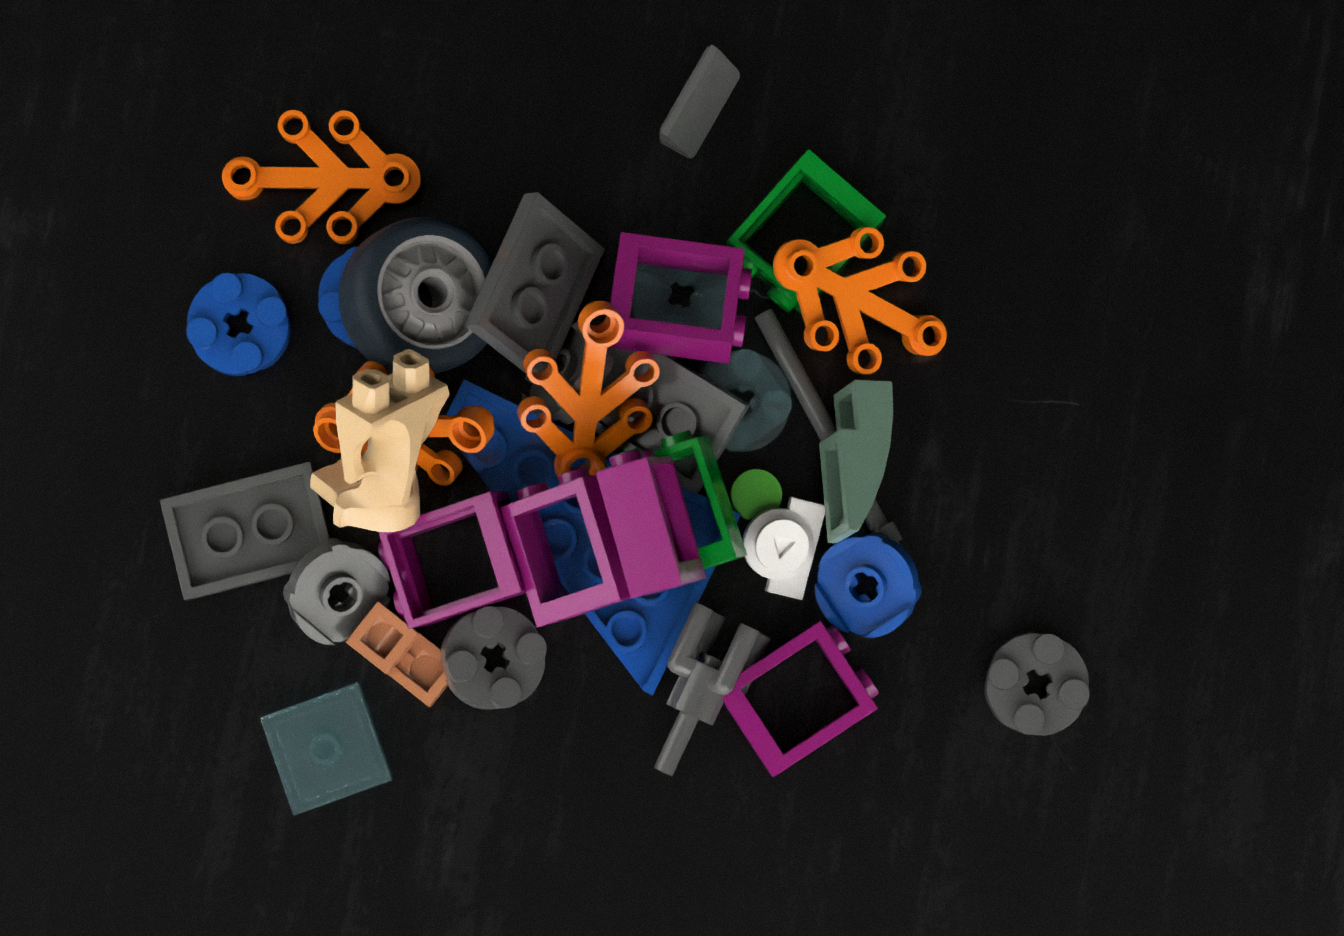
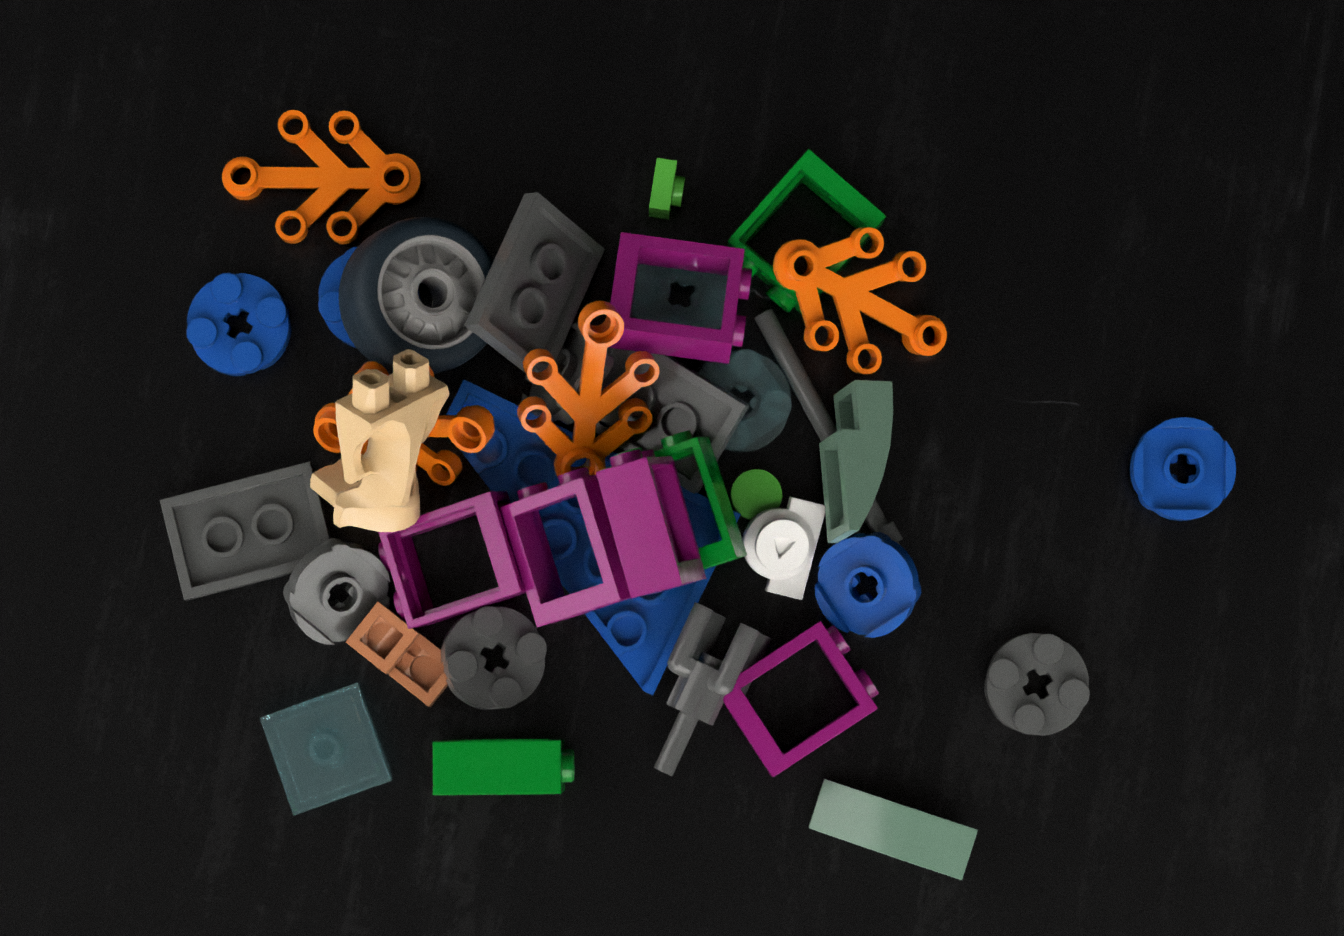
(501, 766): none -> green window
(666, 189): none -> bright green plate
(699, 103): dark grey slope -> none
(893, 829): none -> sand green slope
(1203, 448): none -> blue plate

